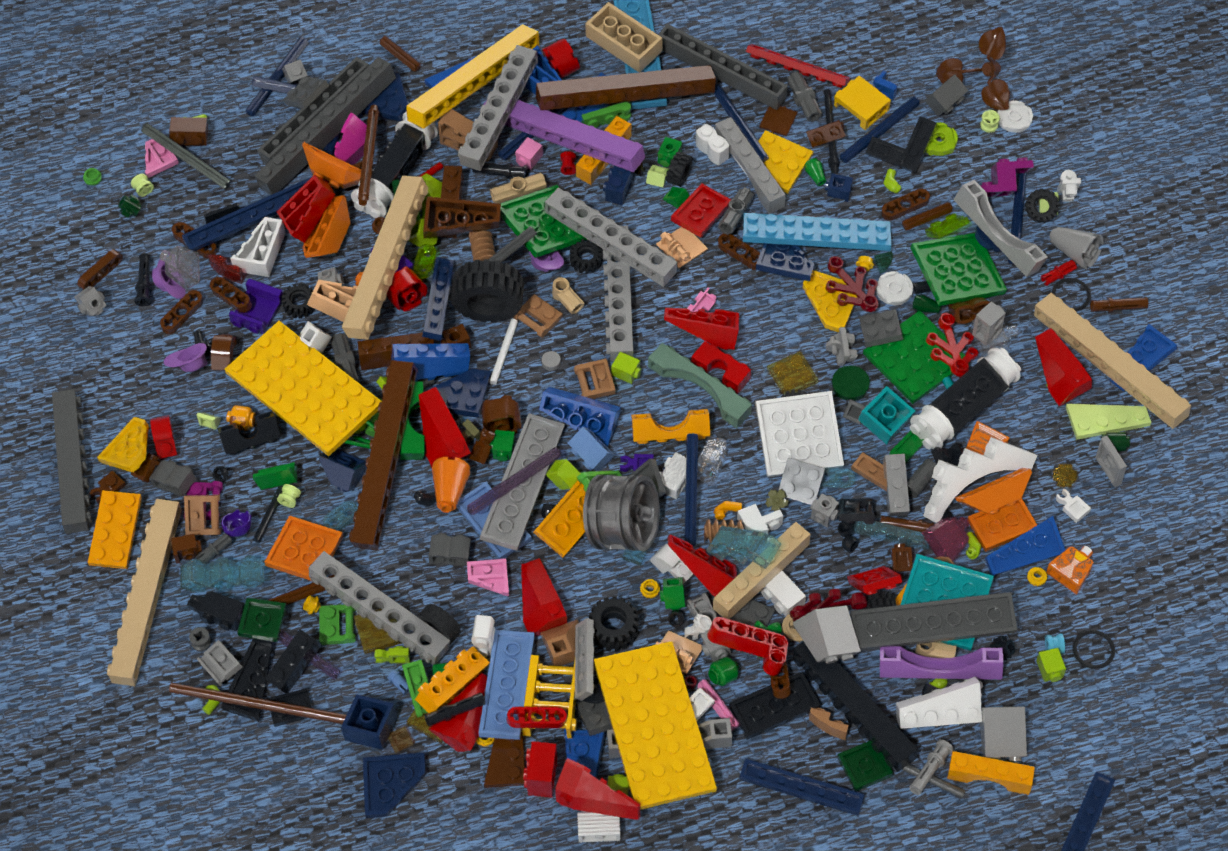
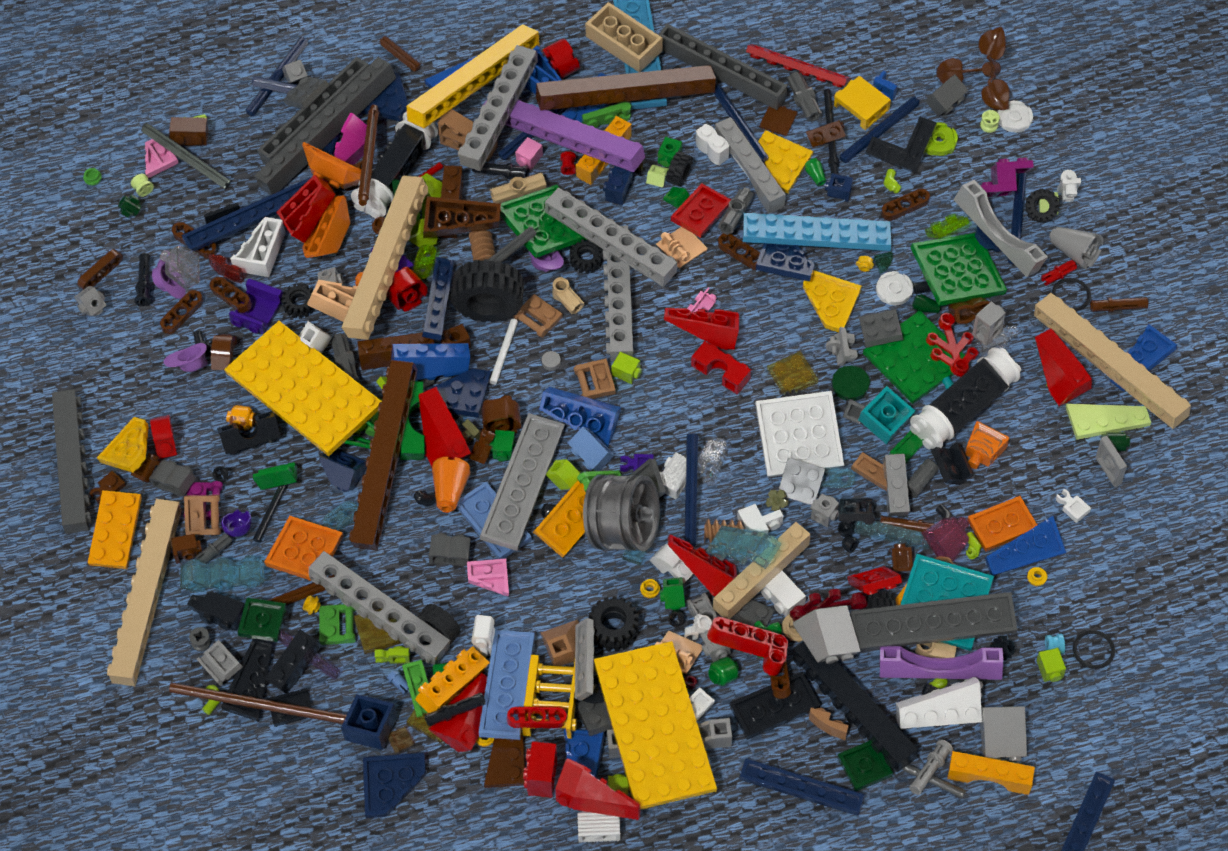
(208, 420): yellowish green slope -> none
(288, 495): yellowish green wheel -> none
(513, 481): clear purple axle -> none
(539, 599): red wedge -> none
(647, 429): light orange arch -> none
(669, 363): sand green arch -> none
(719, 706): bright pink axle -> none
(724, 507): light orange arm -> none
(867, 302): dark red plant -> none
(927, 216): reddish brown axle -> none
(971, 466): white arch -> none
(997, 493): orange wedge -> none
(1064, 475): clear yellow gear -> none
(1071, 568): orange torso -> none

